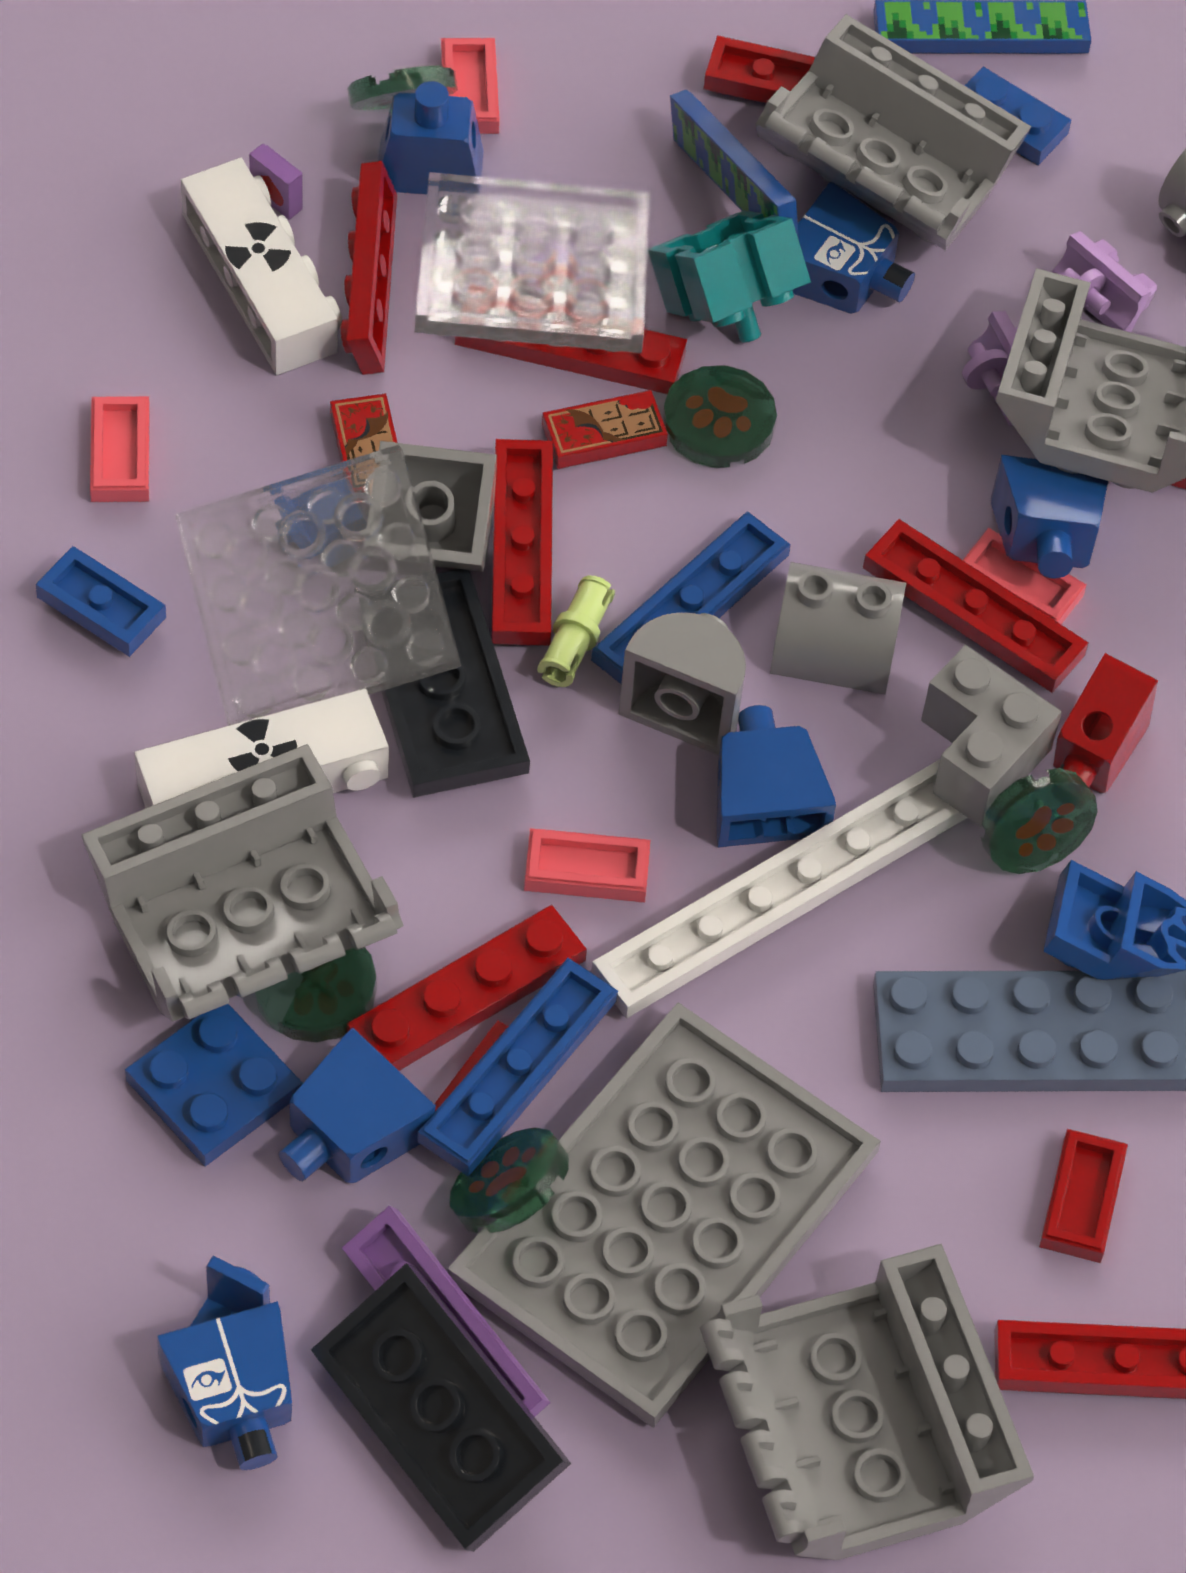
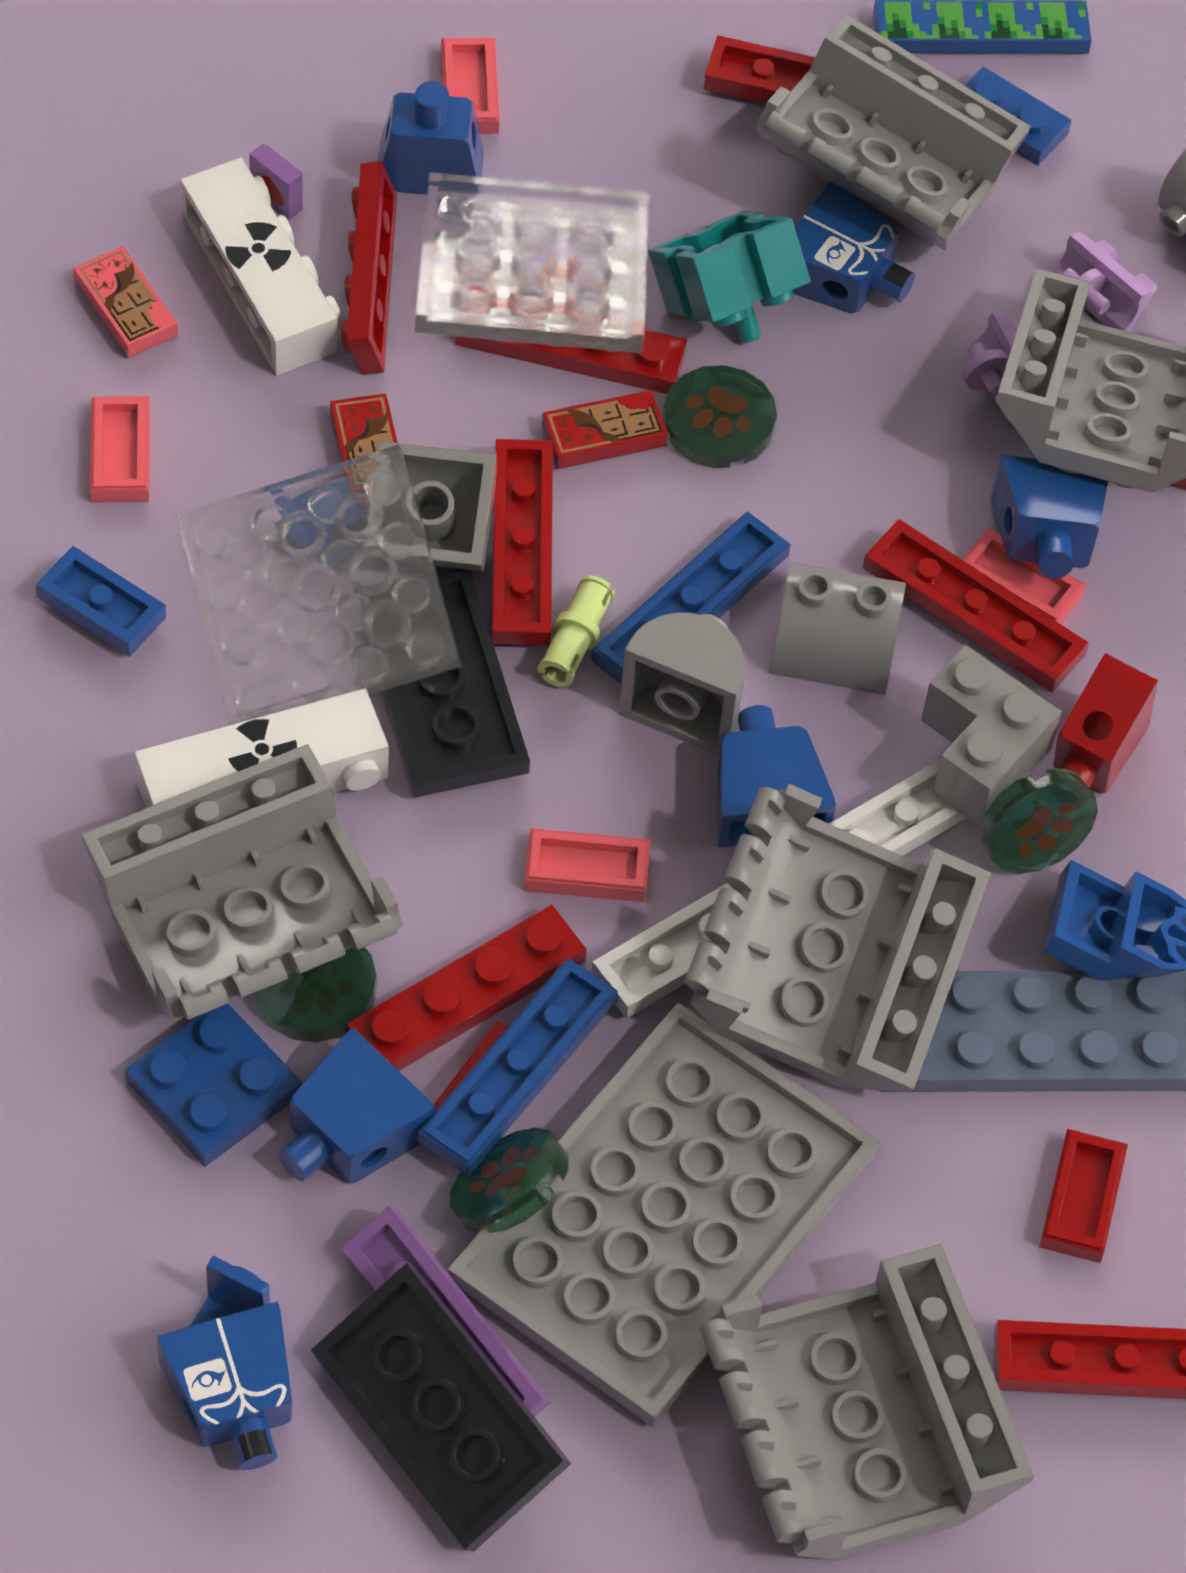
(125, 301): none -> tile
(367, 95): tile -> none
(727, 160): blue tile -> none
(832, 946): none -> light grey slope

